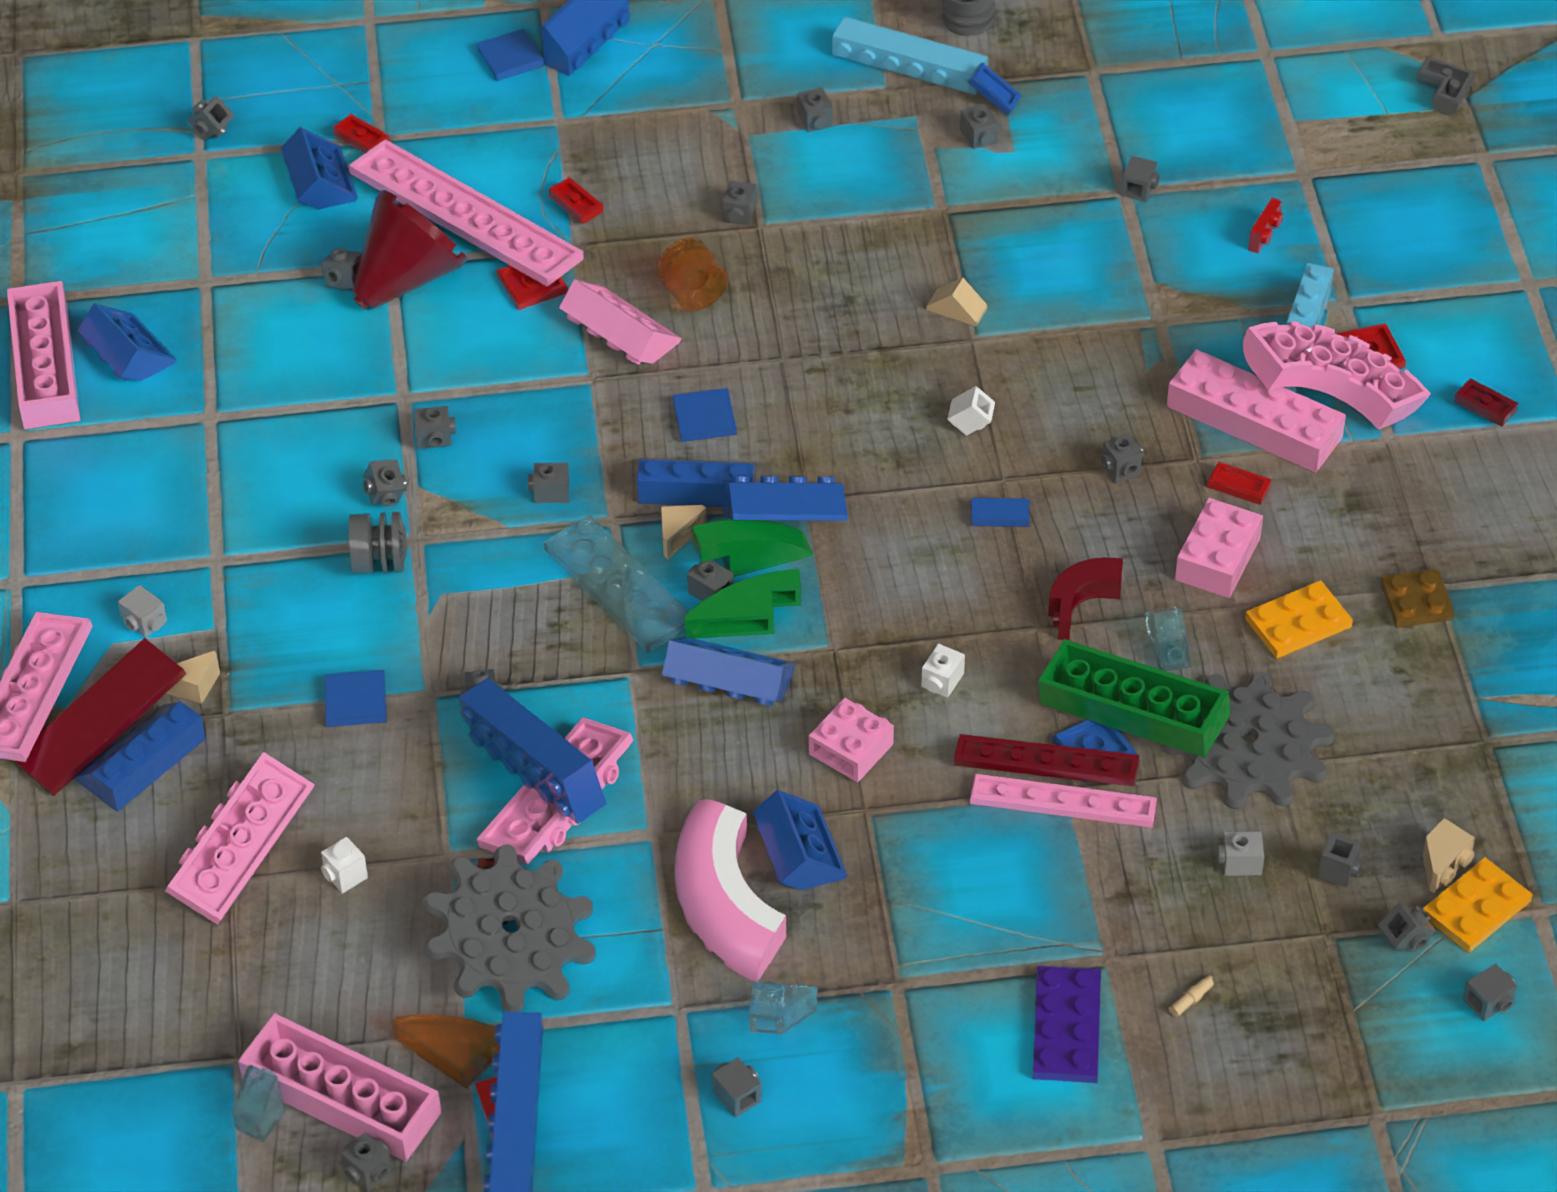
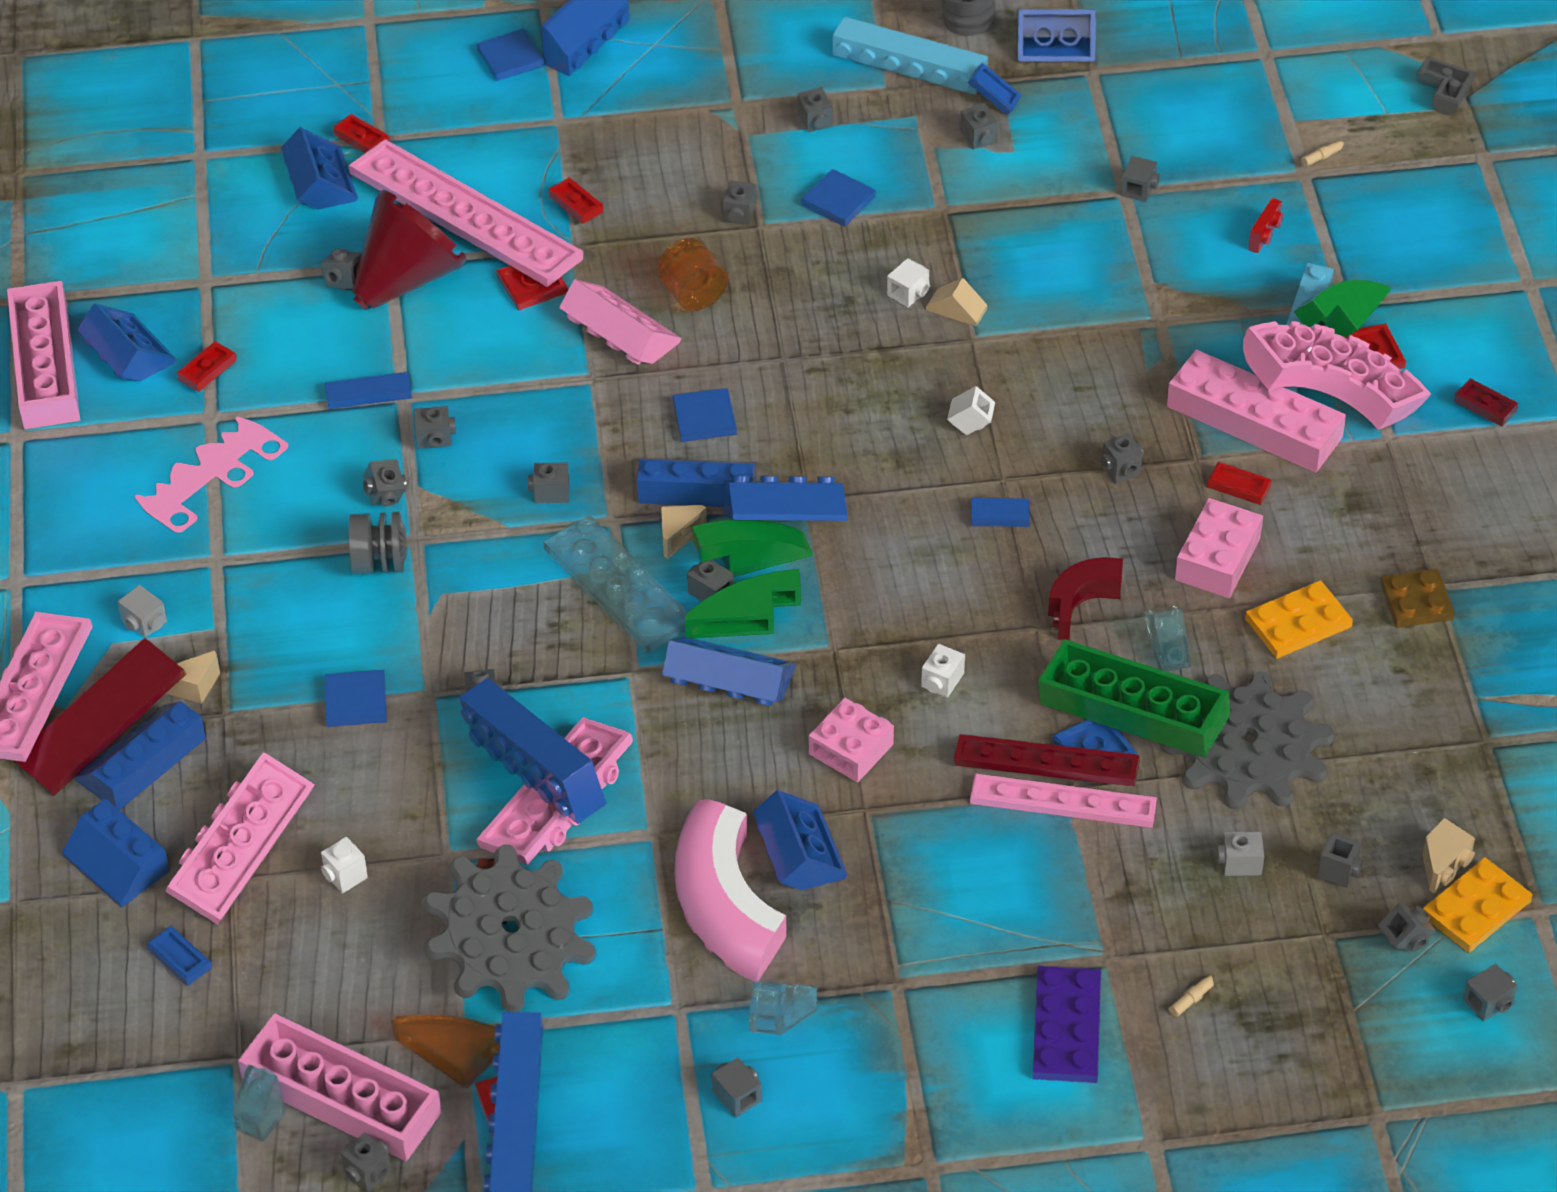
(115, 853): none -> blue slope
(179, 955): none -> blue tile
(206, 366): none -> red plate
(210, 118): dark grey brick -> none
(216, 461): none -> bright pink piece
(368, 390): none -> blue tile
(838, 197): none -> blue tile
(908, 282): none -> white brick
(1056, 35): none -> blue slope
(1321, 153): none -> tan piece
(1343, 305): none -> green slope

